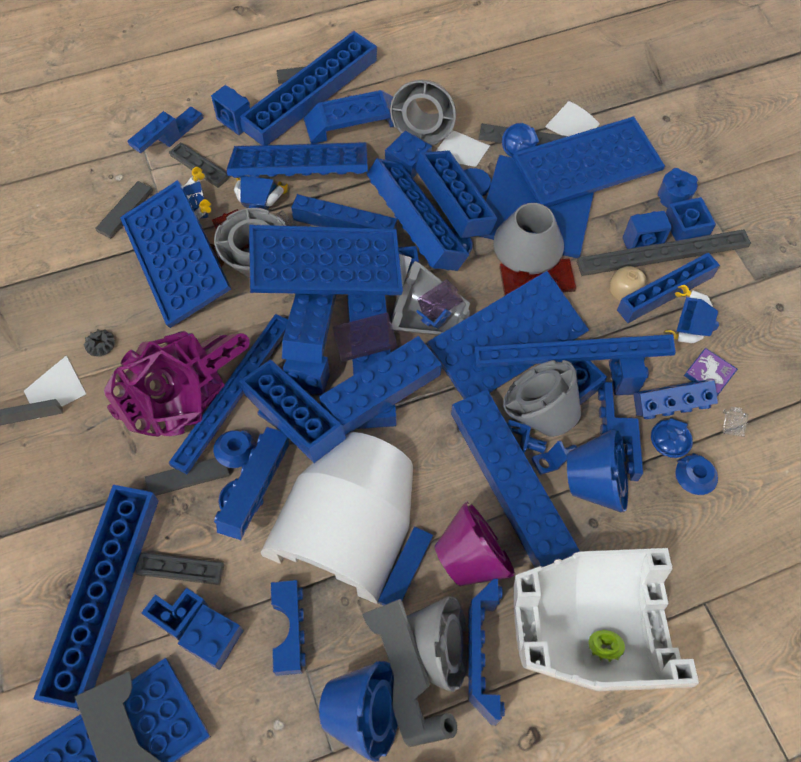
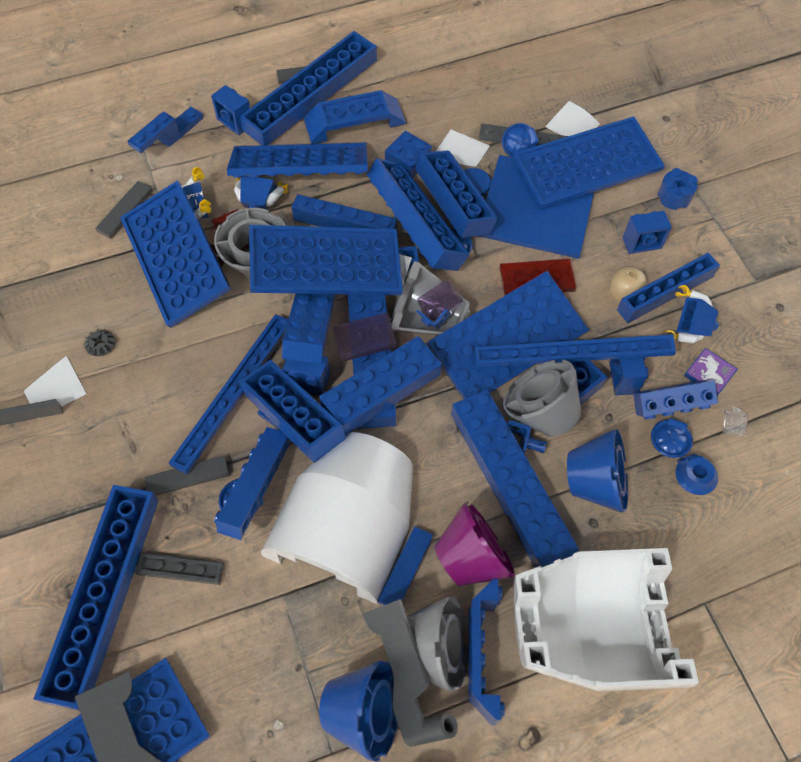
(174, 618): blue brick -> none
(189, 385): magenta piece -> none
(192, 159): dark grey tile -> none
(210, 637): blue brick -> none
(234, 448): blue piece -> none
(288, 656): blue arch -> none
(425, 126): light grey cone -> none
(526, 250): light grey cone -> none
(555, 457): blue bracket -> none
(607, 638): lime gear -> none
(628, 429): blue bracket -> none
(663, 252): dark grey plate -> none
(690, 219): blue brick -> none

